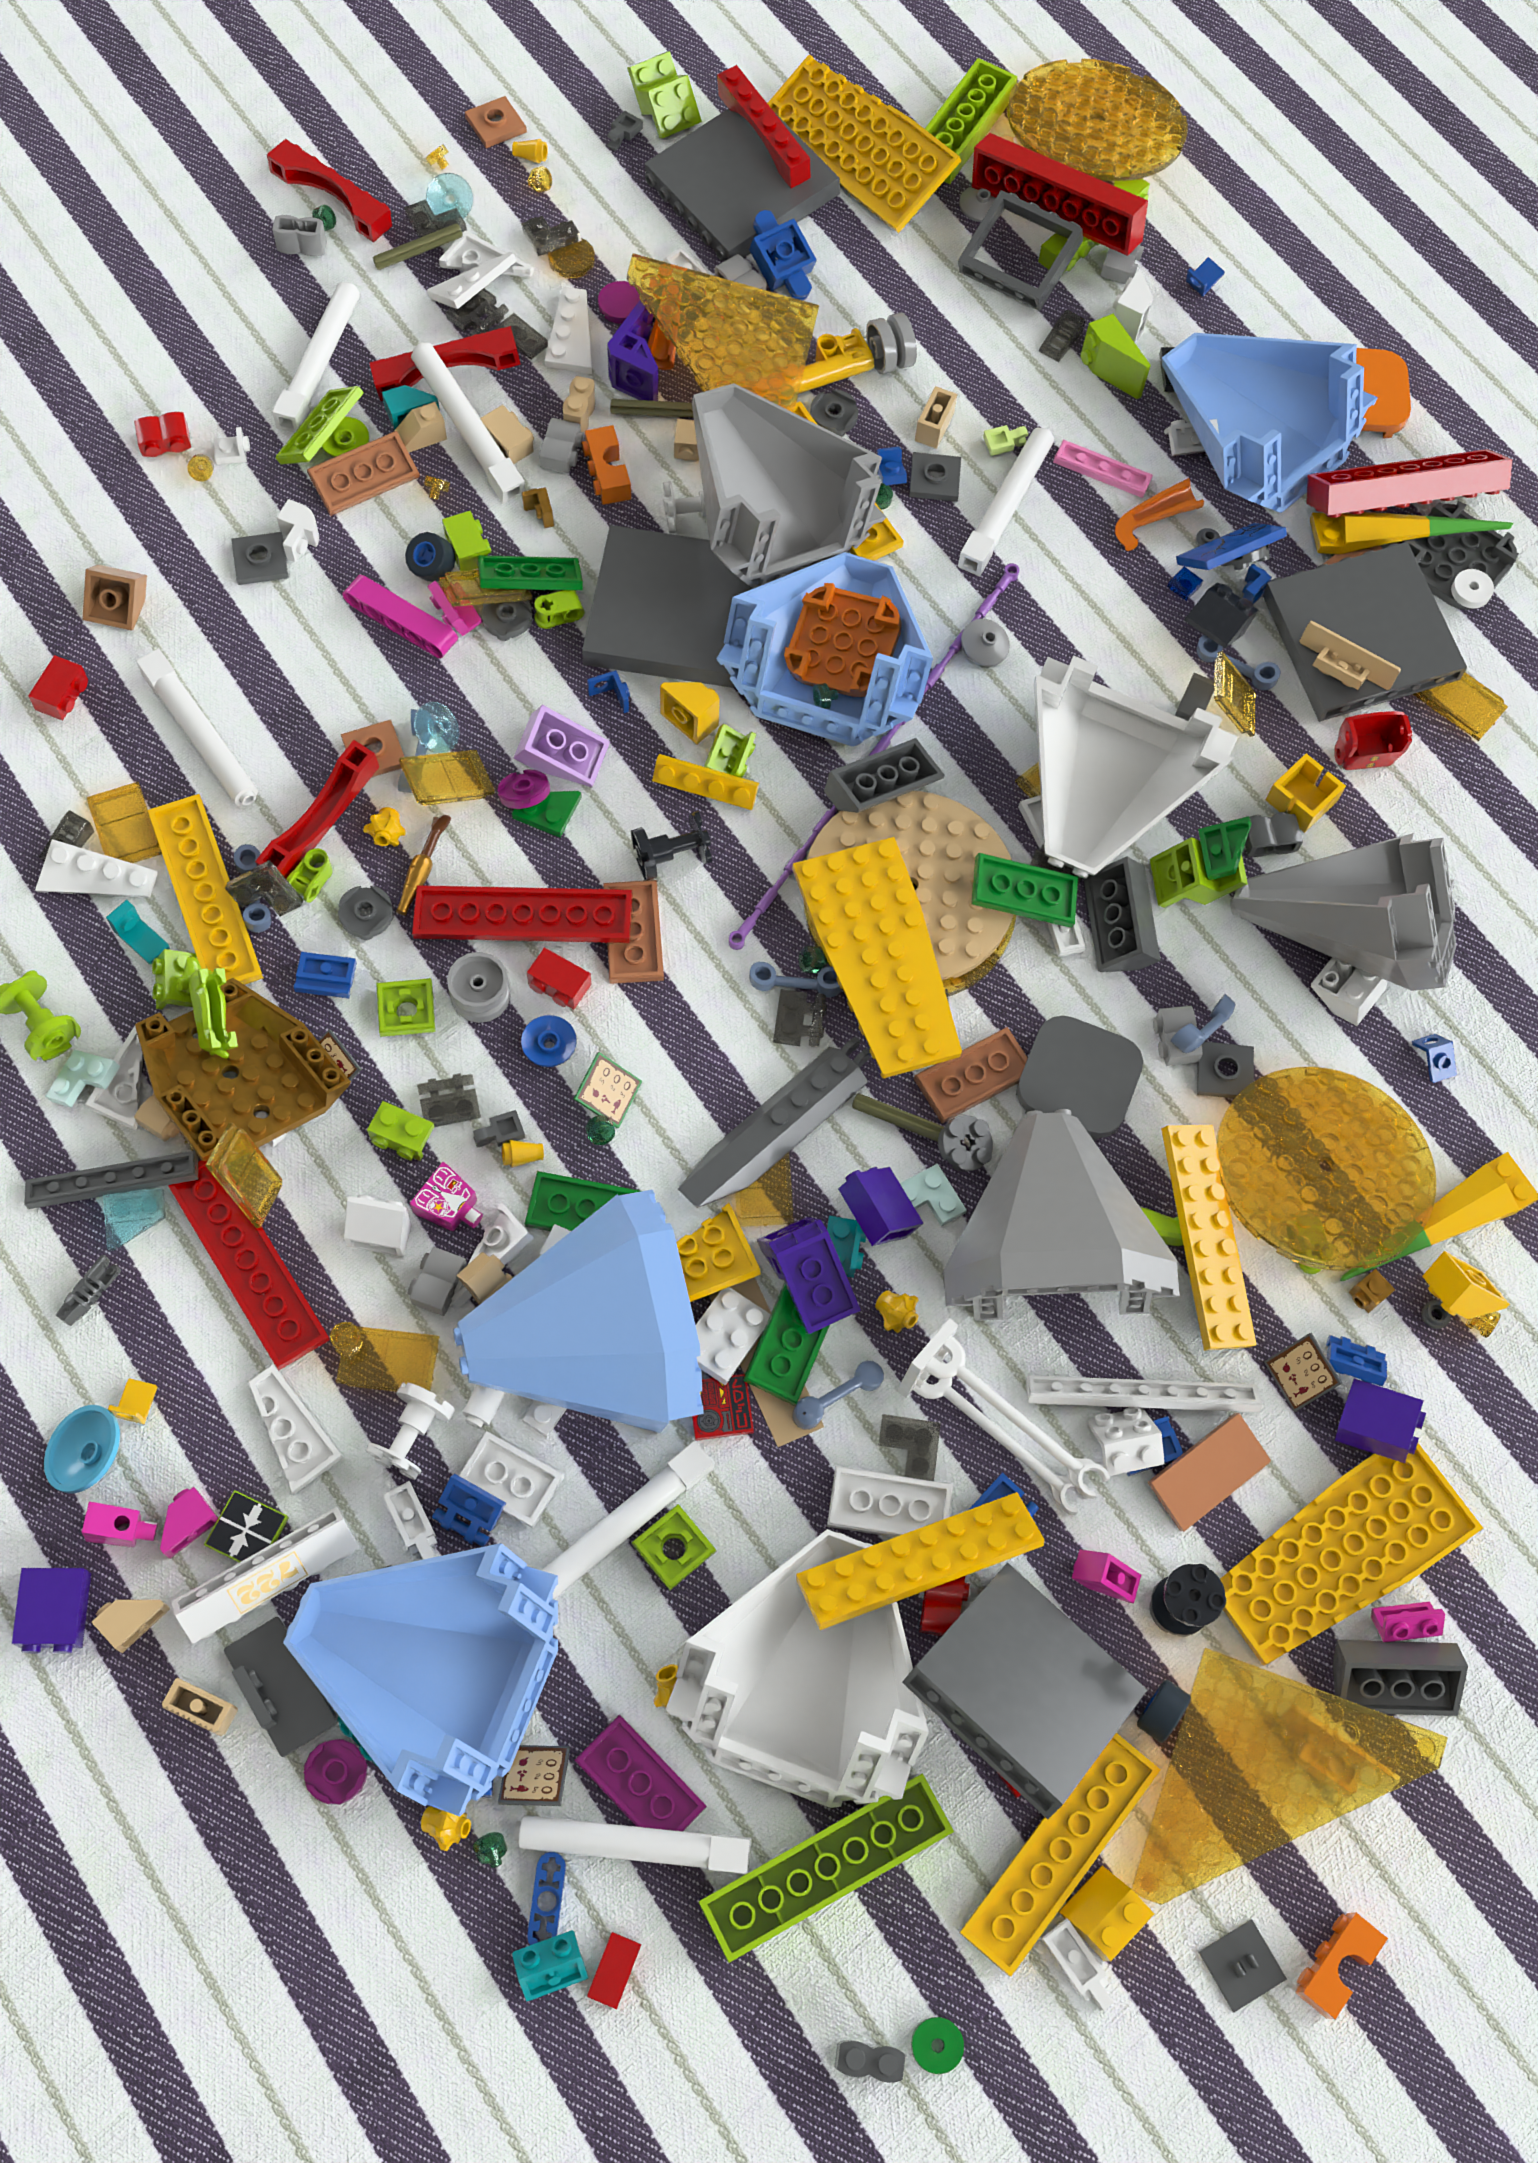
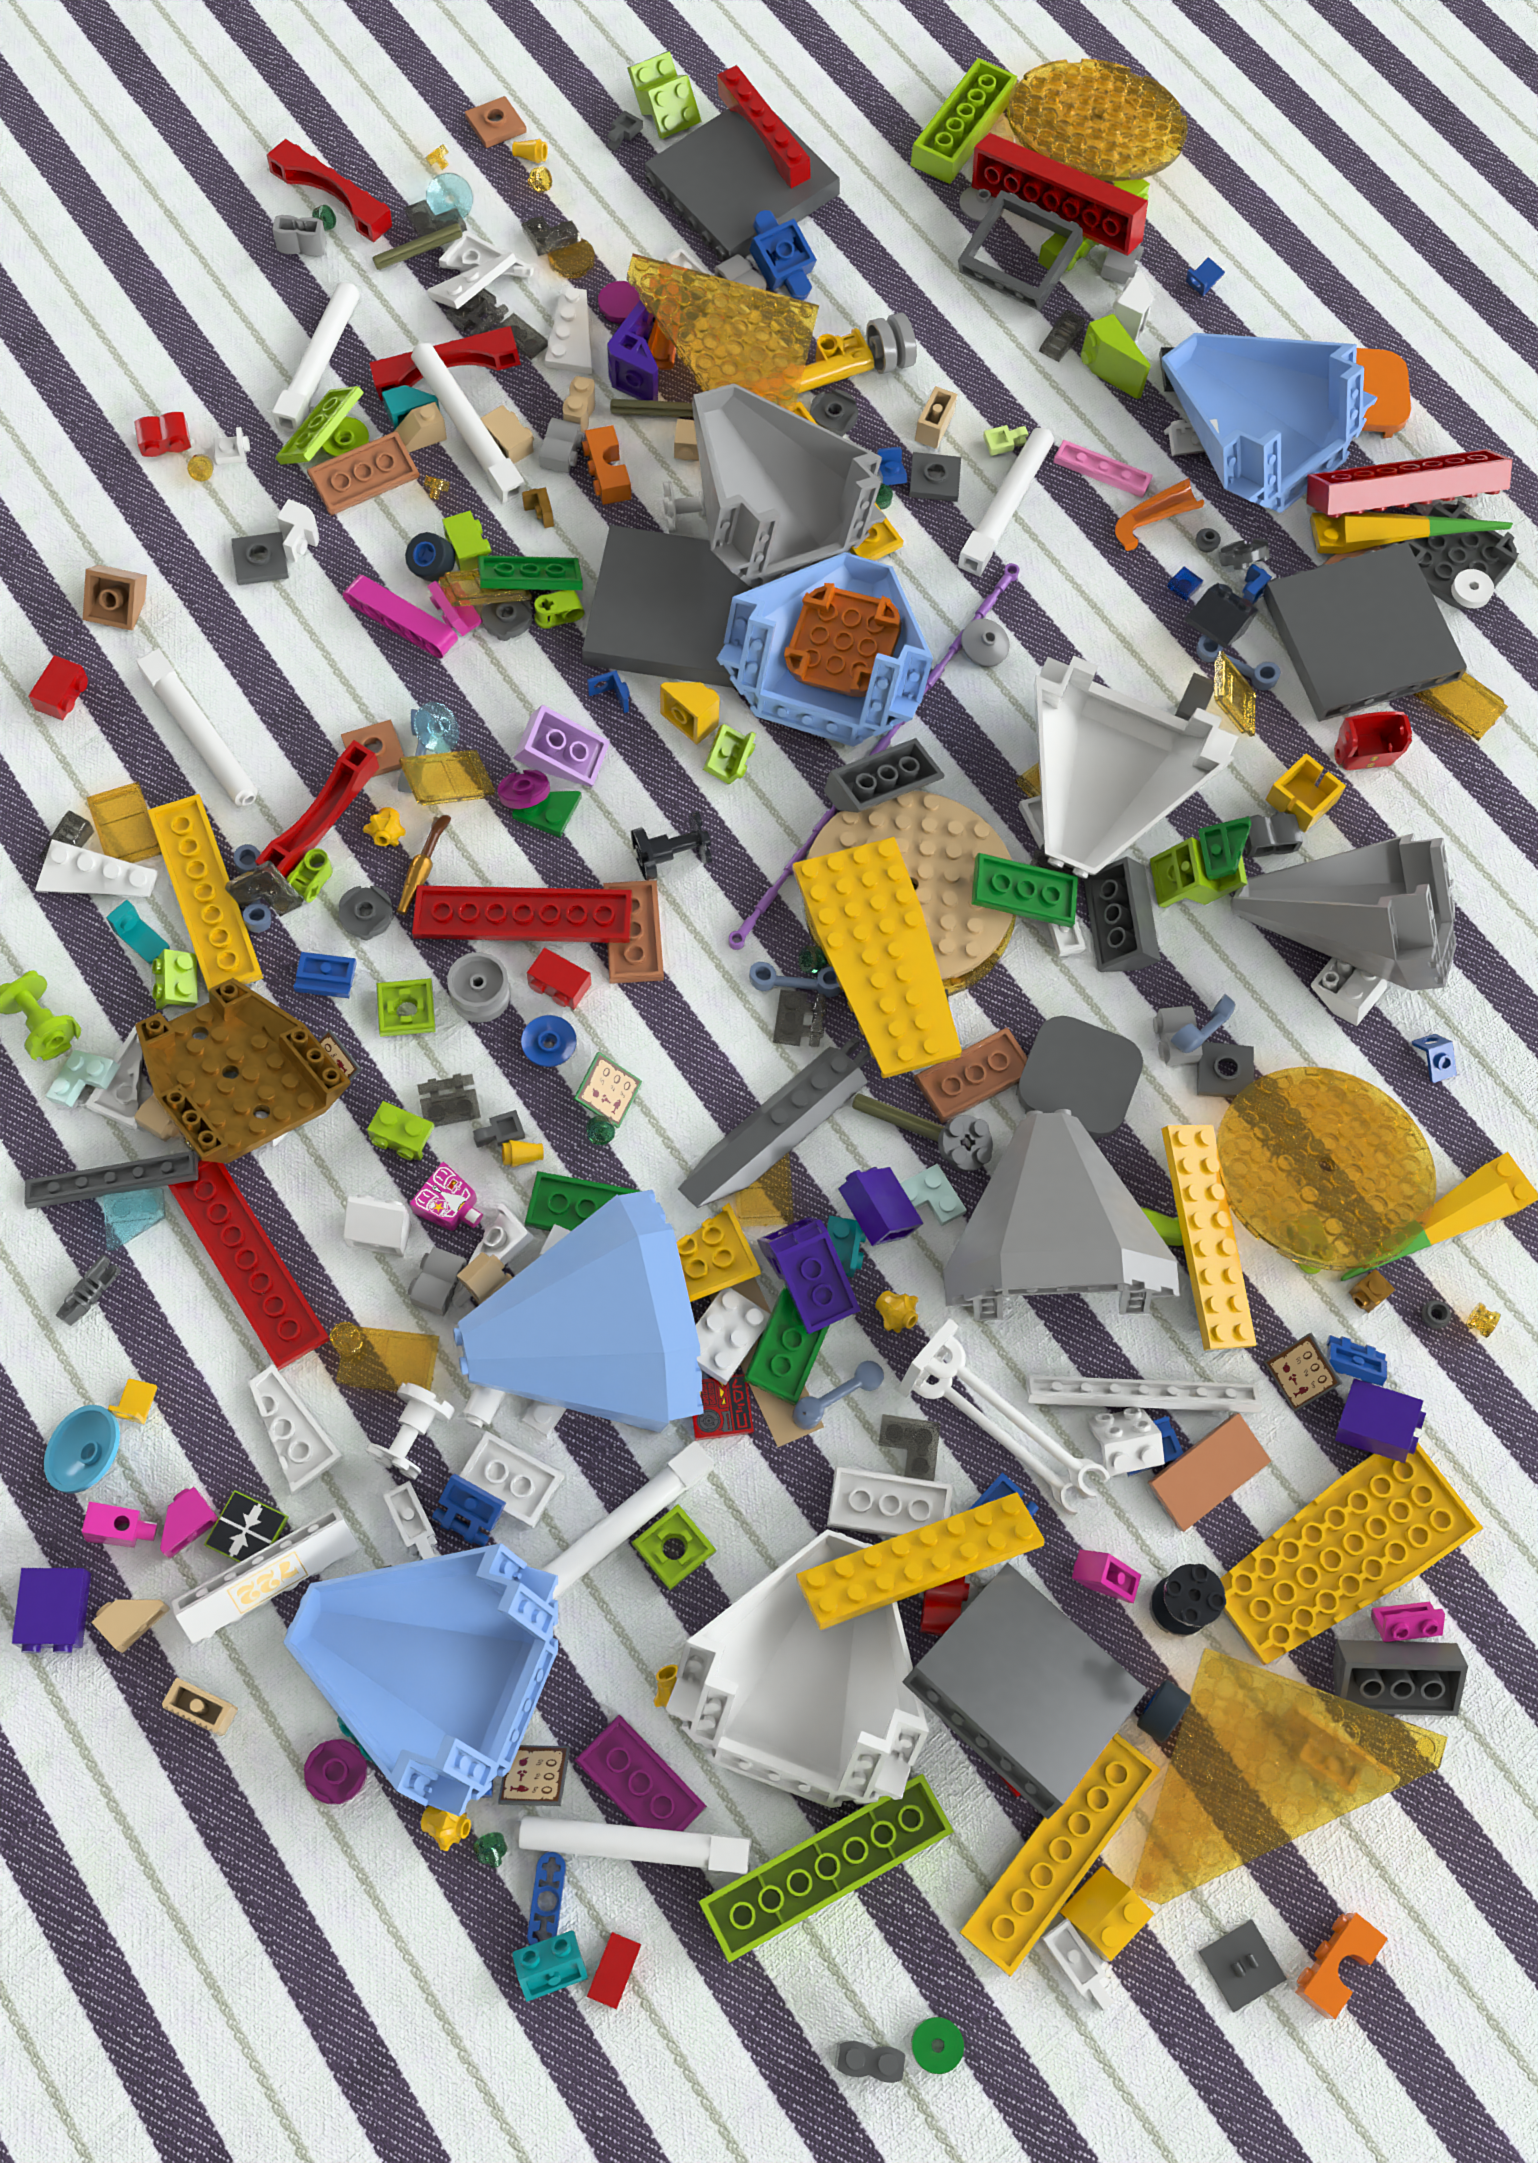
(208, 1007): lime animal -> none
(245, 1173): clear yellow piece -> none
(278, 1688): dark grey bracket -> none
(705, 782): yellow plate -> none
(822, 695): clear green tile -> none
(870, 146): yellow wing -> none
(1231, 546): blue tile -> none
(1346, 659): tan bracket -> none
(1463, 1288): yellow slope -> none

